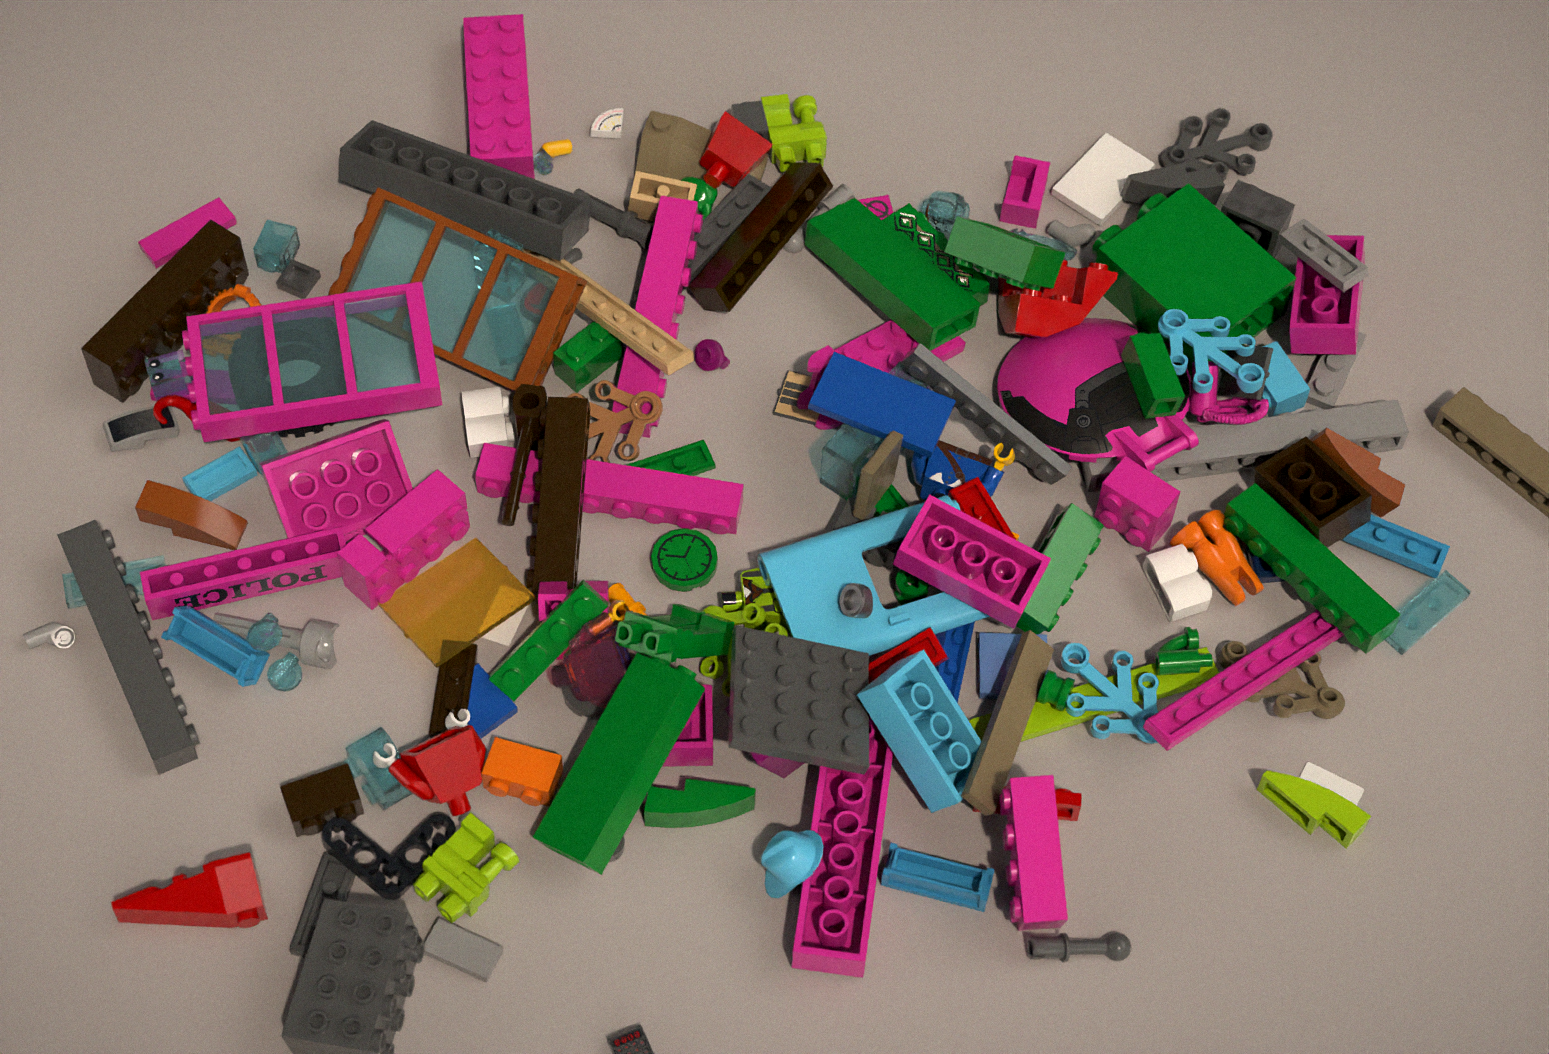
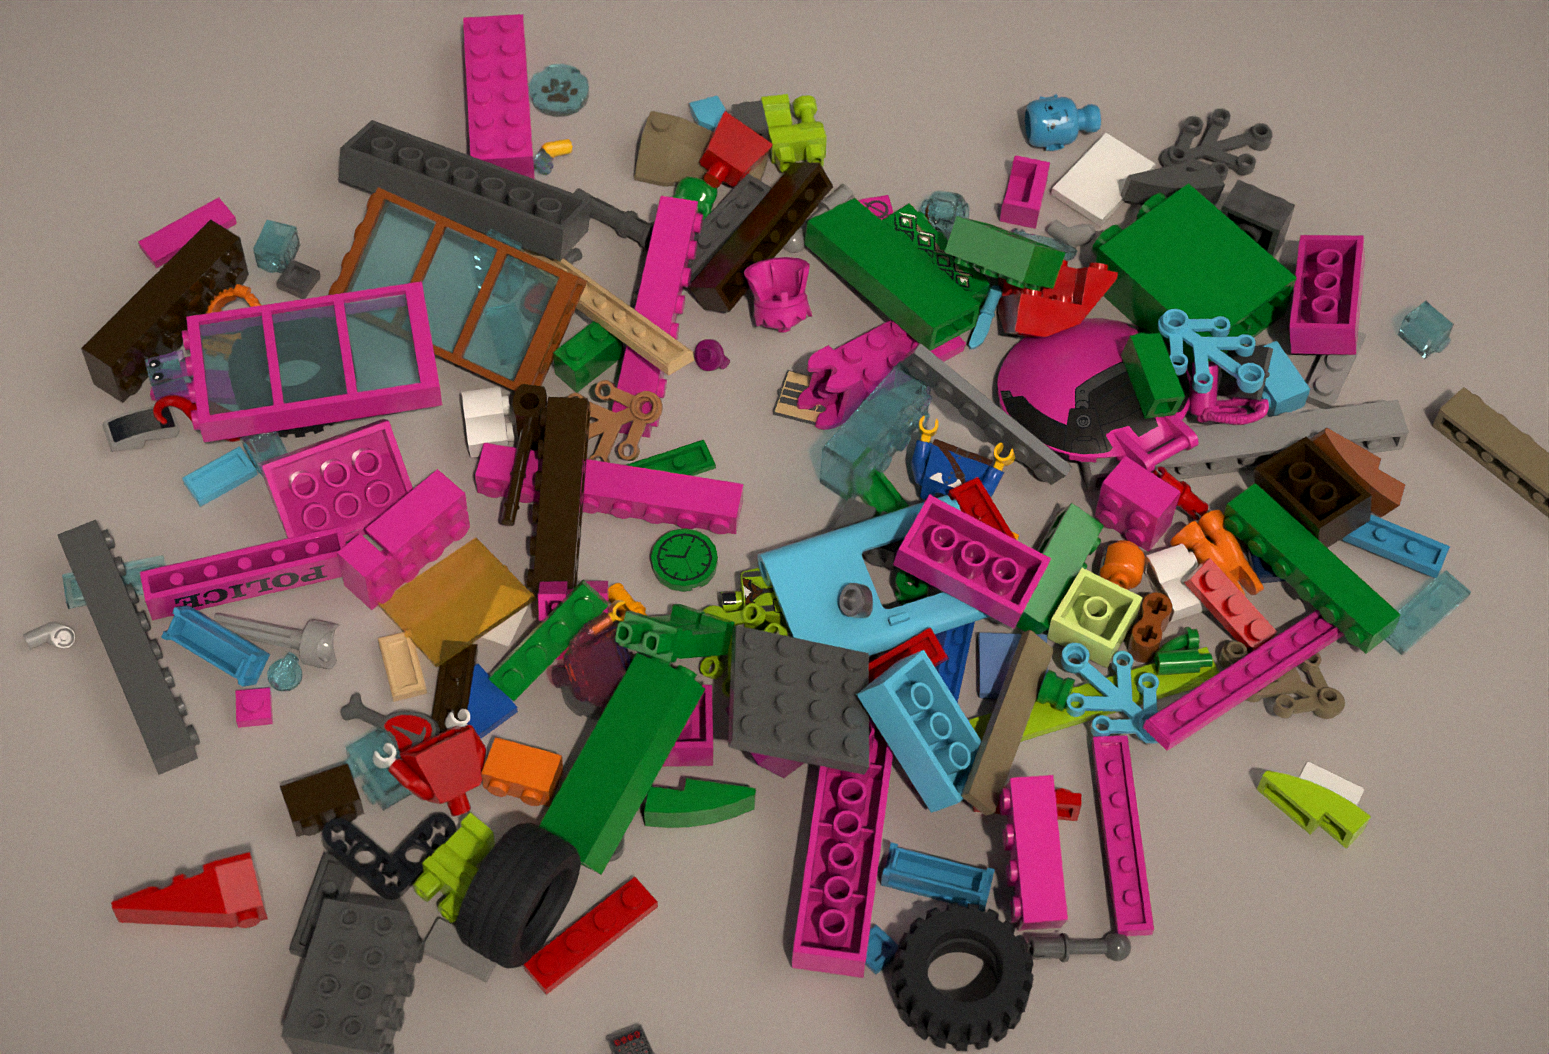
(190, 516): dark orange slope -> none
(254, 707): none -> dark pink plate
(265, 633): clear light blue plate -> none
(402, 666): none -> tan tile
(403, 727): none -> dark grey piece
(518, 895): none -> black tyre
(559, 90): none -> clear light blue tile
(590, 935): none -> red plate
(608, 124): white tile -> none
(648, 189): tan slope -> none
(707, 111): none -> medium azure slope
(779, 292): none -> dark pink hat
(790, 860): medium azure piece -> none
(877, 475): dark tan tile -> none
(880, 950): none -> dark azure tile
(881, 403): blue tile -> none
(969, 933): none -> black tyre
(985, 317): none -> medium azure piece
(1056, 121): none -> dark azure piece
(1095, 616): none -> yellowish green brick
(1122, 564): none -> orange head
(1122, 836): none -> dark pink plate
(1149, 627): none -> dark orange axle
(1187, 500): none -> red pin
(1229, 605): none -> plate
(1324, 255): light grey plate -> none
(1426, 330): none -> clear light blue brick

